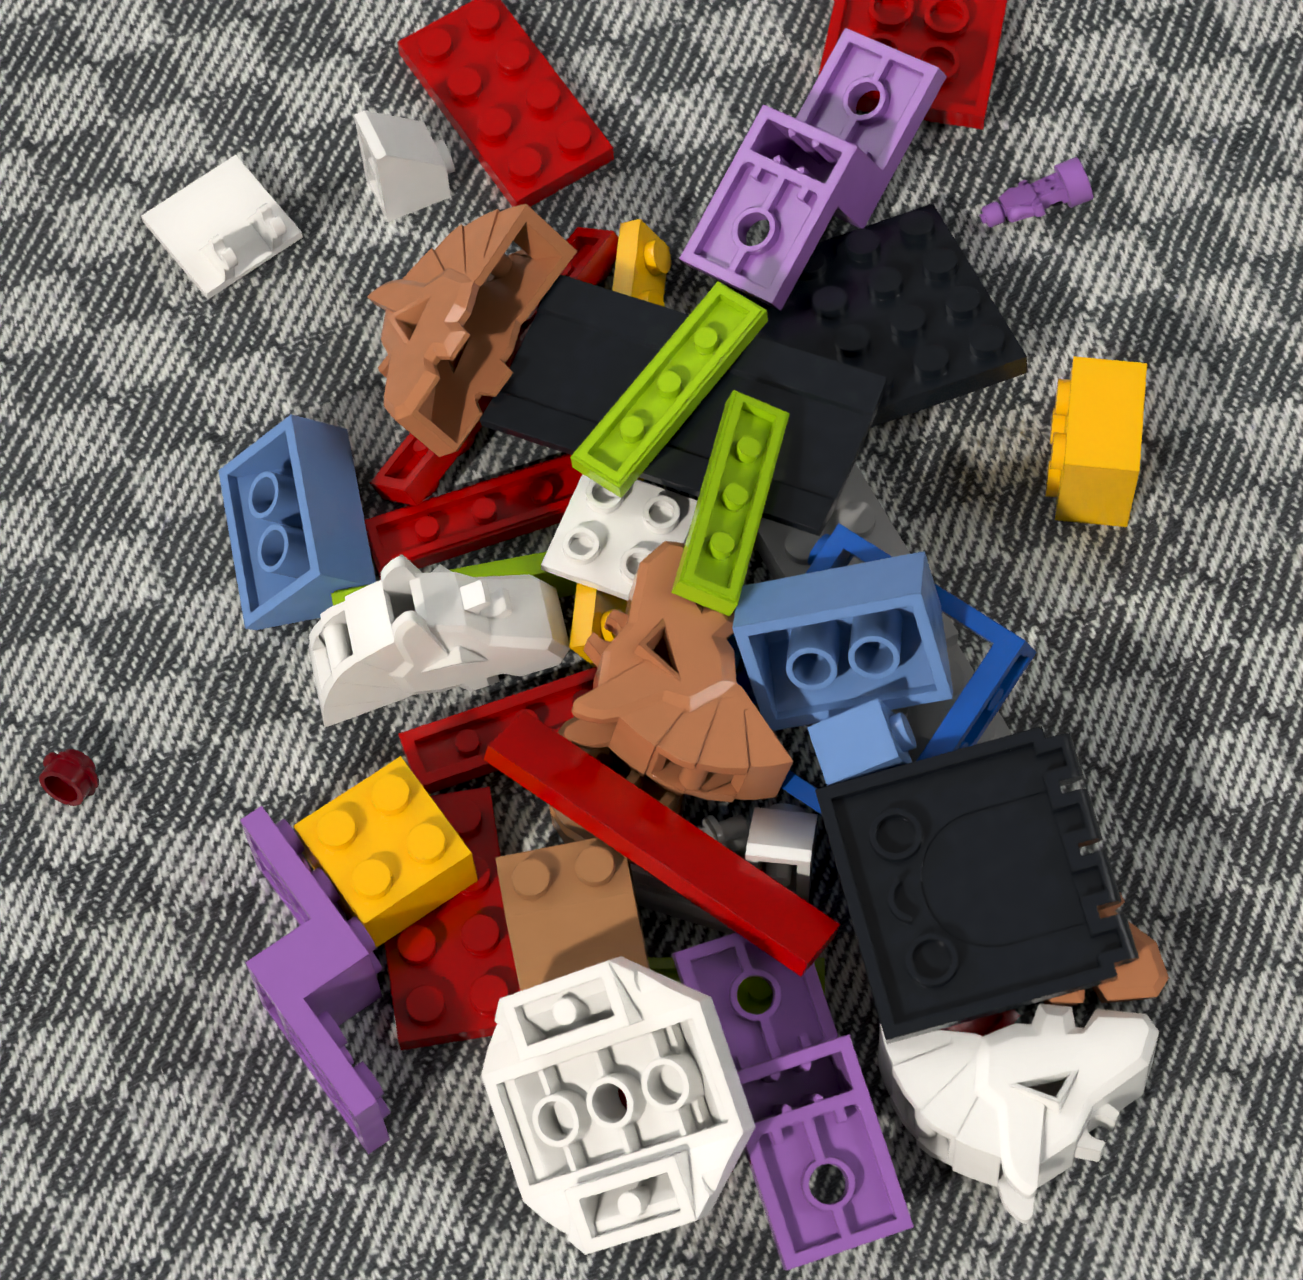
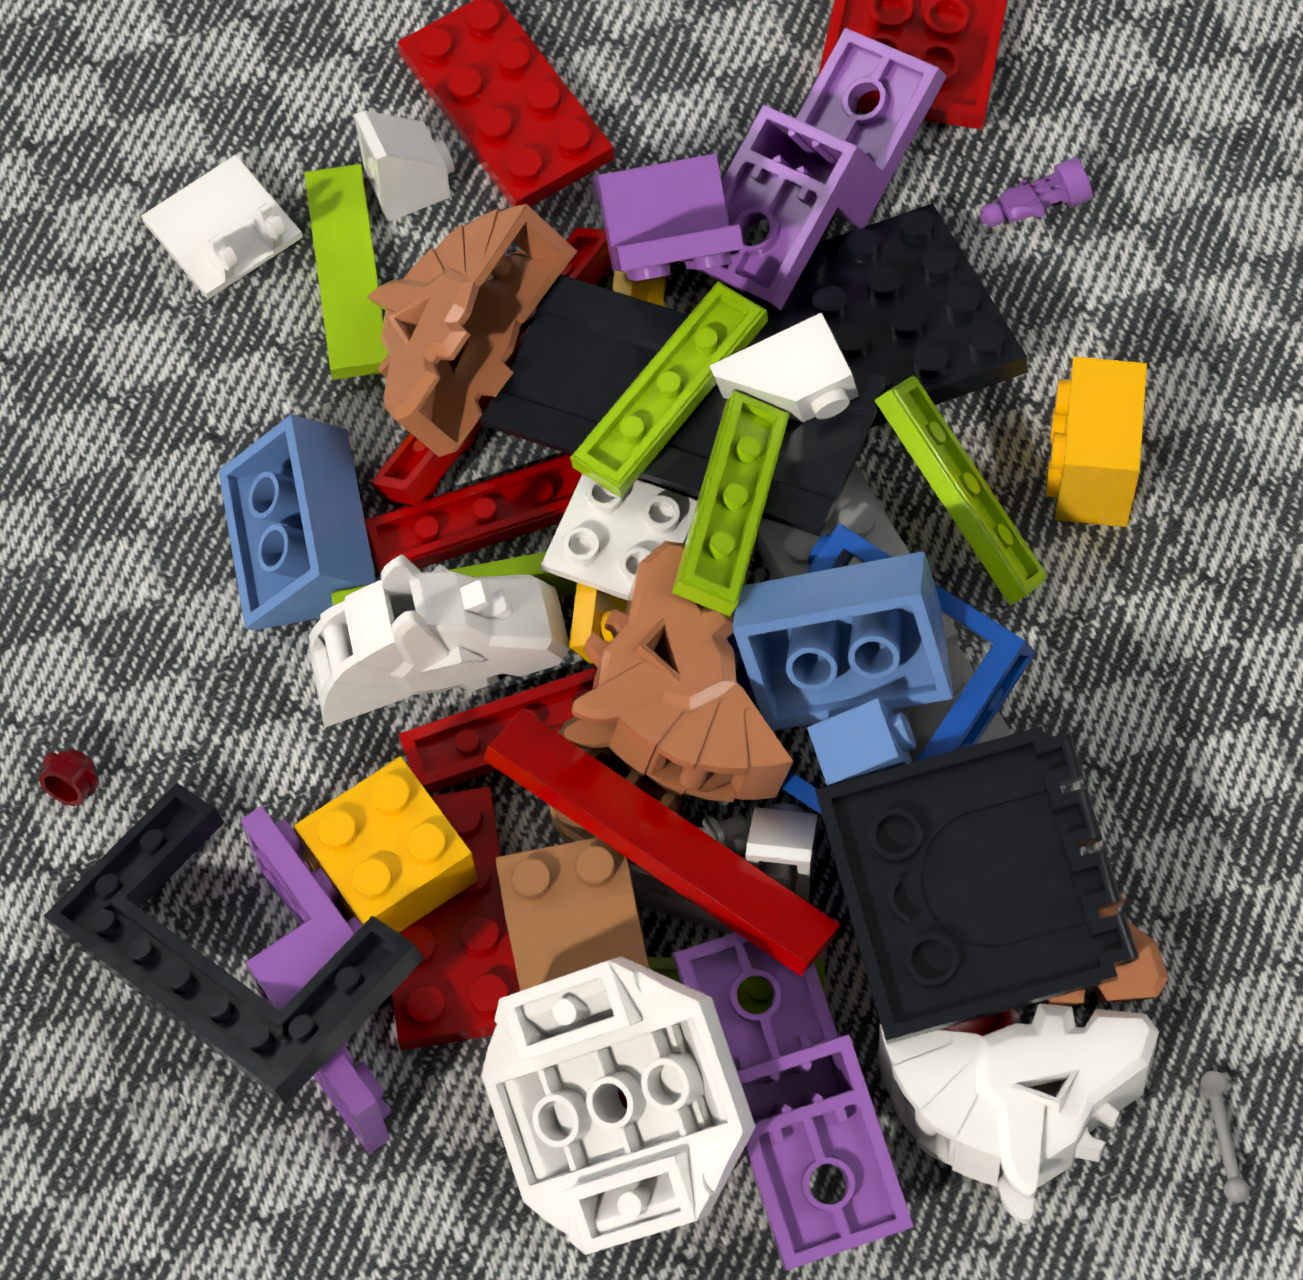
(266, 1044): none -> black plate
(346, 270): none -> lime tile
(666, 217): none -> medium lavender bracket
(792, 371): none -> white slope
(961, 489): none -> lime tile
(1213, 1087): none -> light grey hinge

